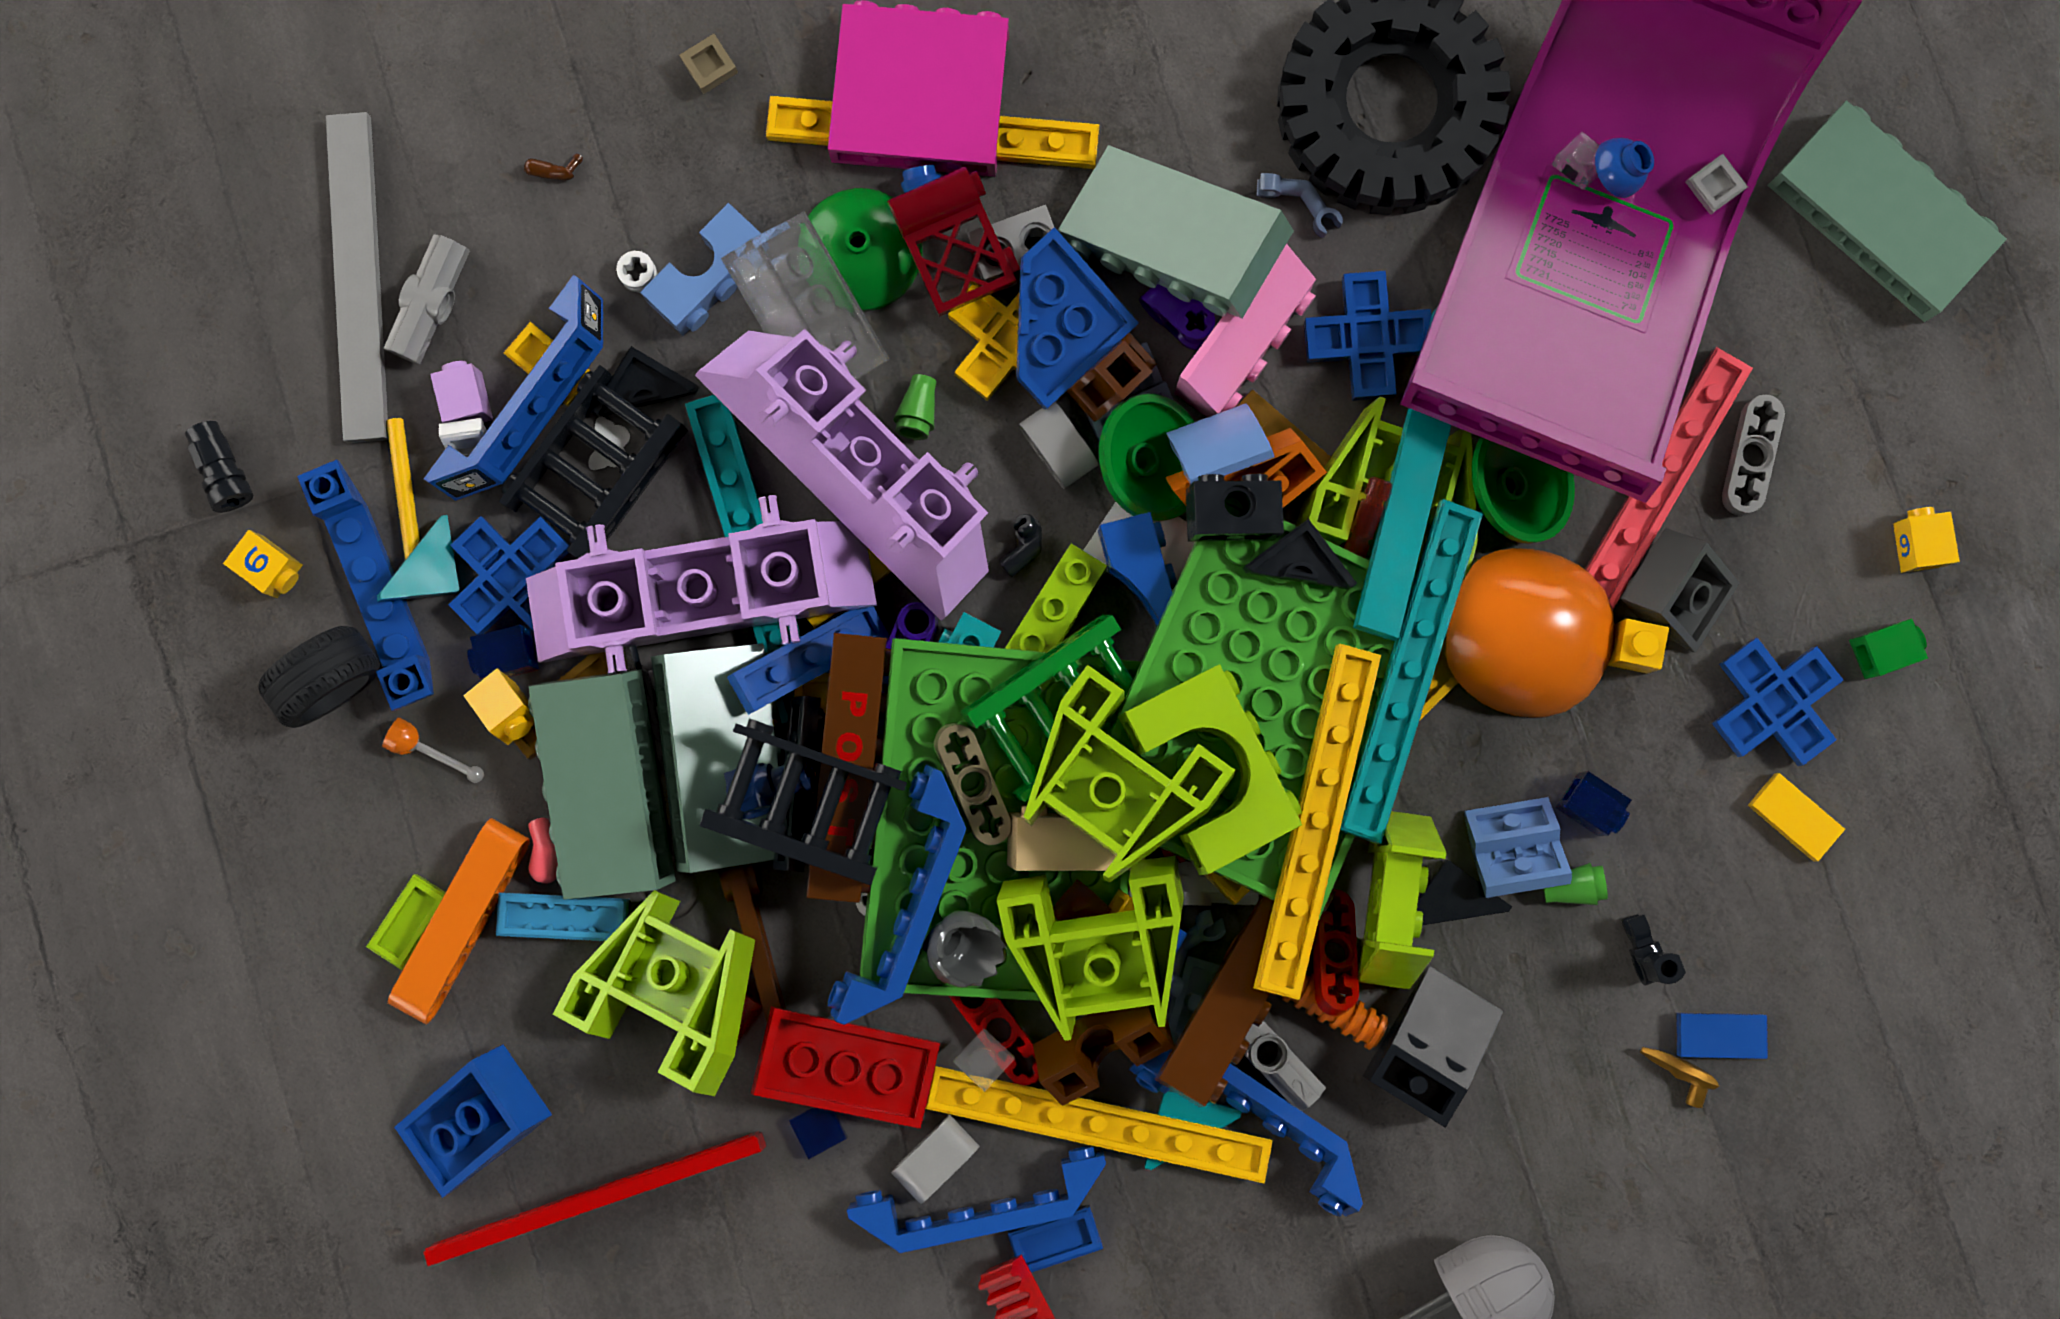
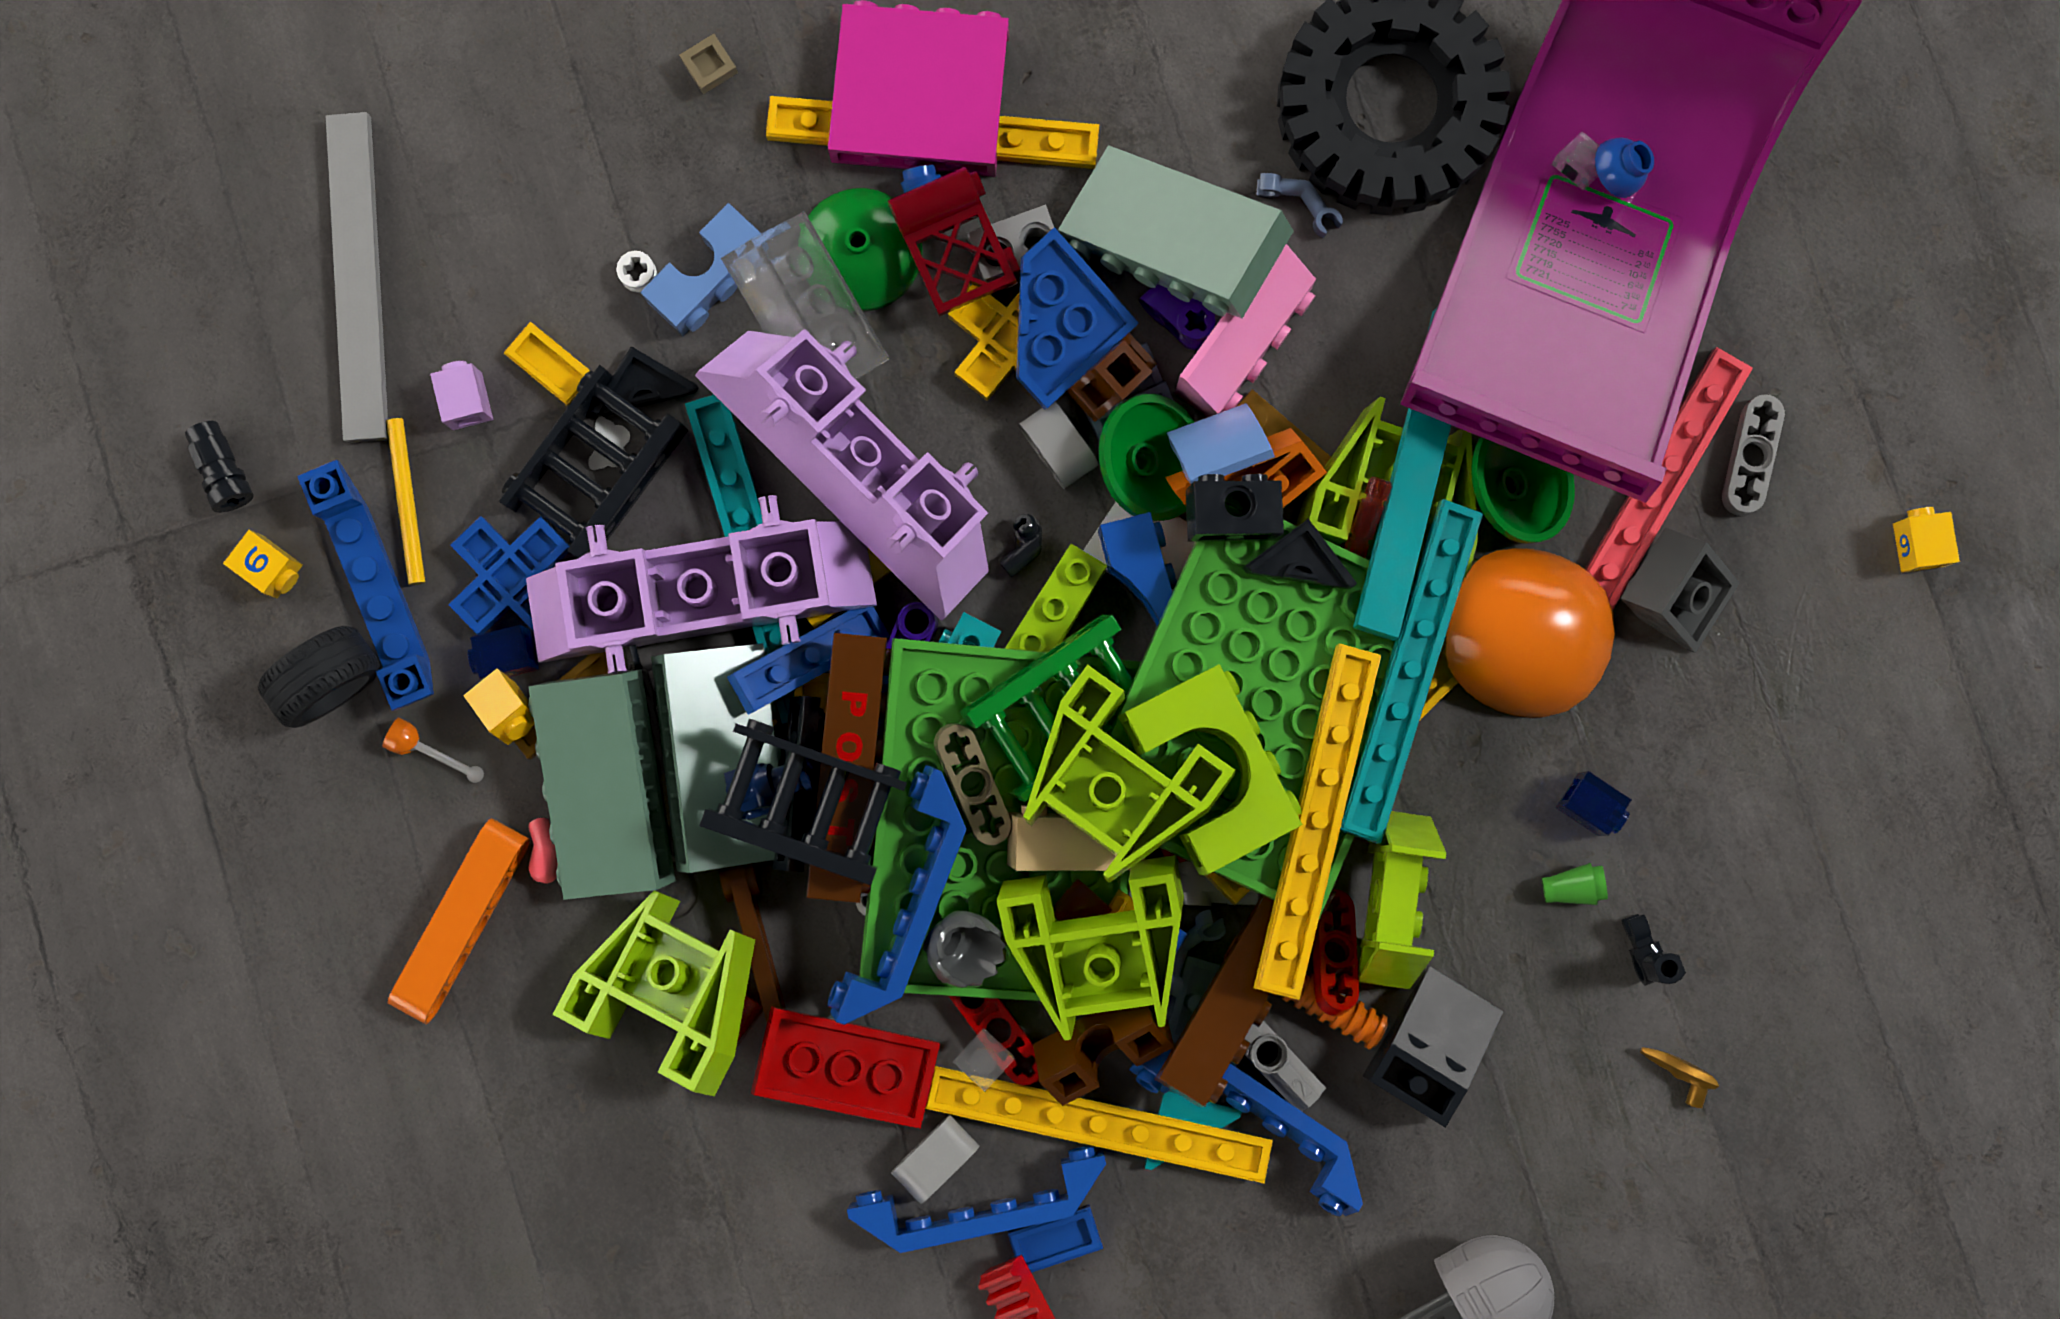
(406, 921): lime tile -> none
(426, 299): light grey piece -> none
(427, 569): teal tile -> none
(462, 434): white tile -> none
(472, 1119): blue slope -> none
(532, 402): blue slope -> none
(550, 171): reddish brown piece -> none
(558, 918): dark azure plate -> none
(594, 1198): red tile -> none
(817, 1130): clear blue tile -> none
(916, 412): bright green cone -> none
(1367, 335): blue plate -> none
(1456, 896): black tile -> none
(1517, 847): medium blue slope -> none
(1638, 646): yellow brick -> none
(1716, 184): light grey tile -> none
(1722, 1035): blue tile -> none
(1777, 701): blue plate -> none
(1796, 817): yellow tile -> none
(1887, 211): sand green brick -> none
(1889, 648): green brick -> none

